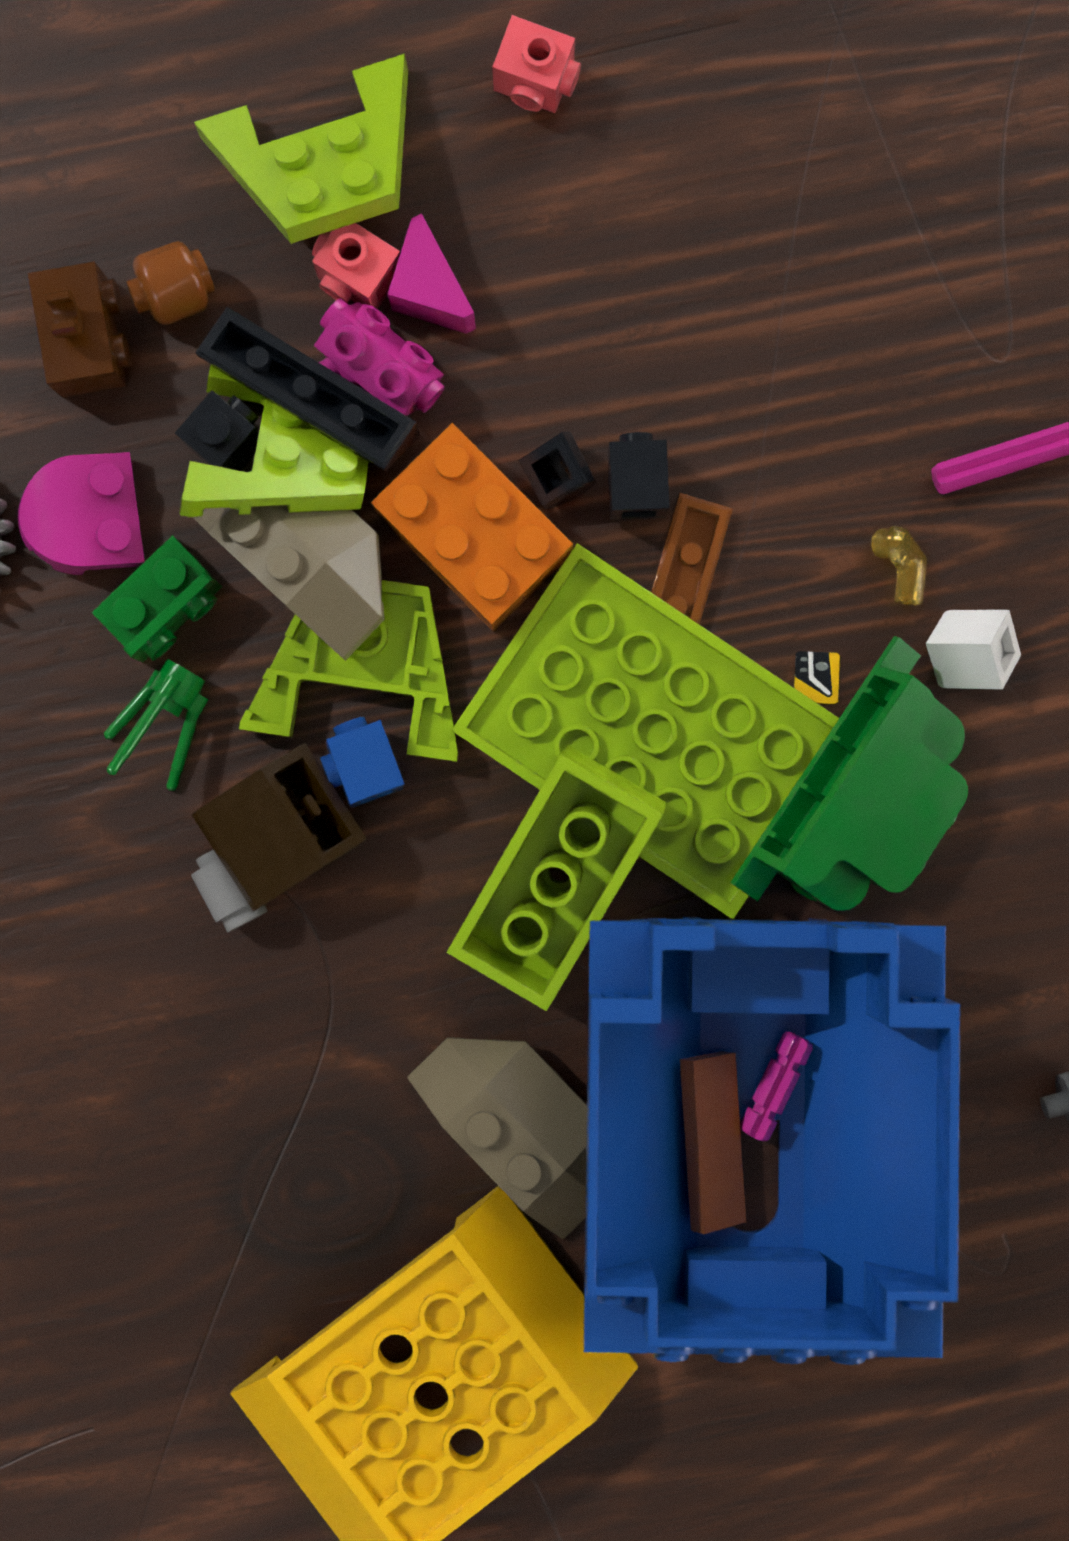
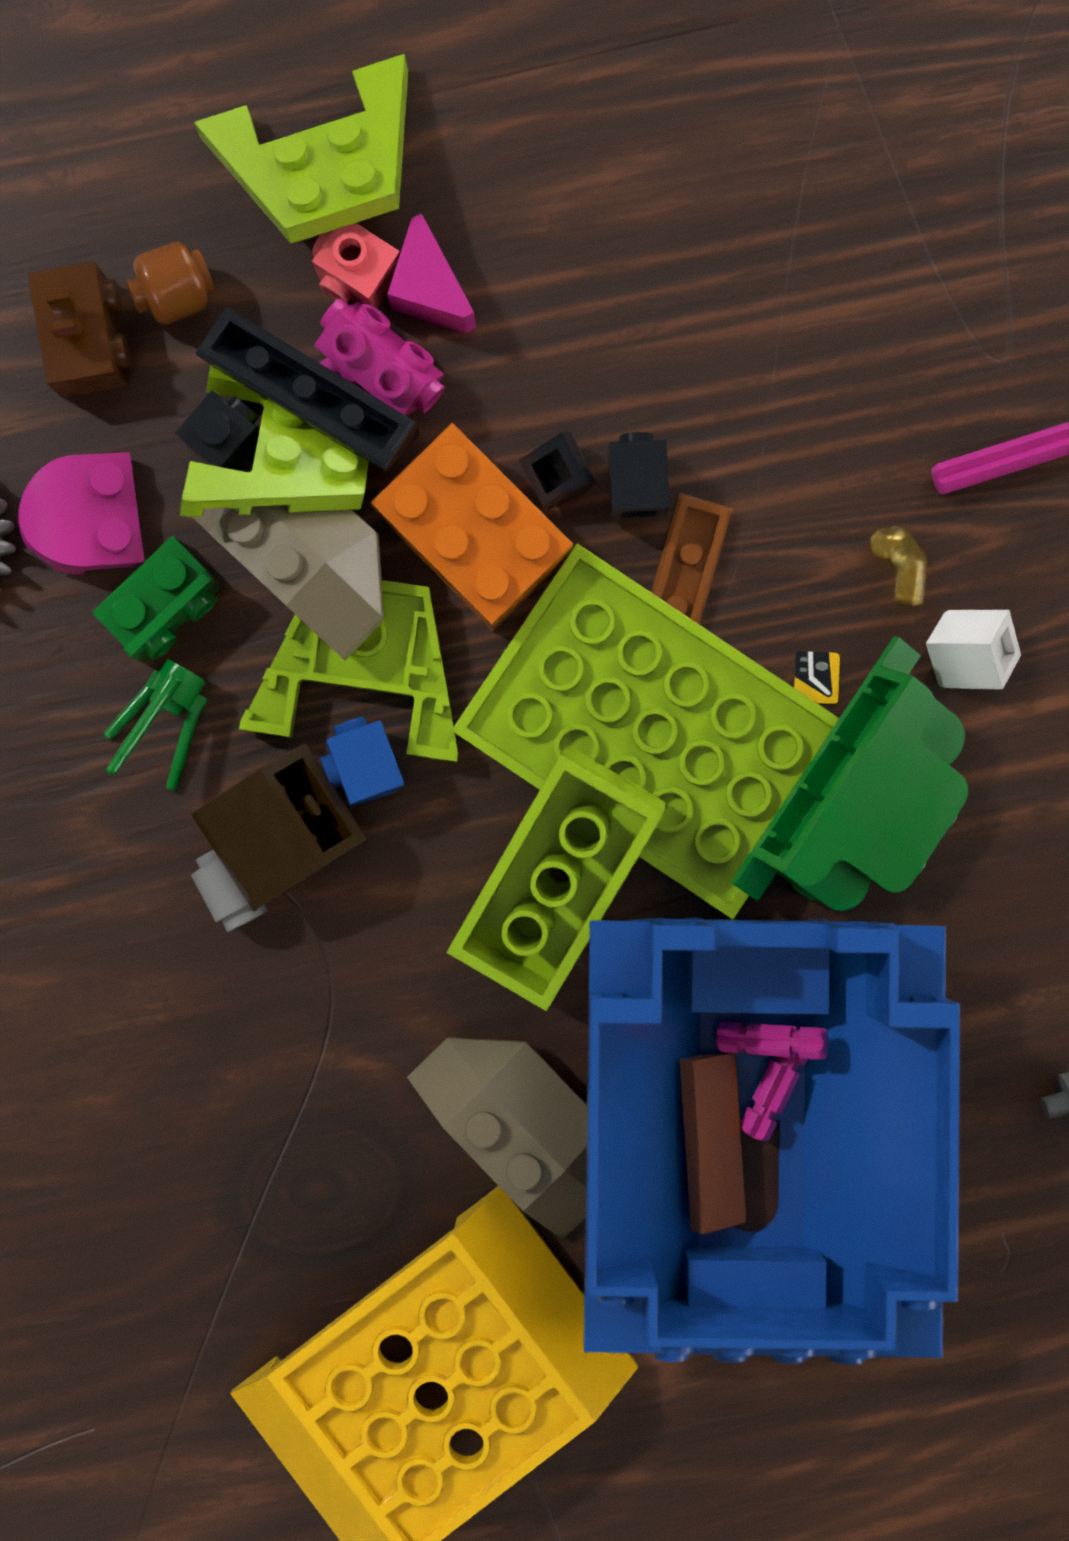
(535, 66): coral brick -> none
(772, 1040): none -> dark pink axle

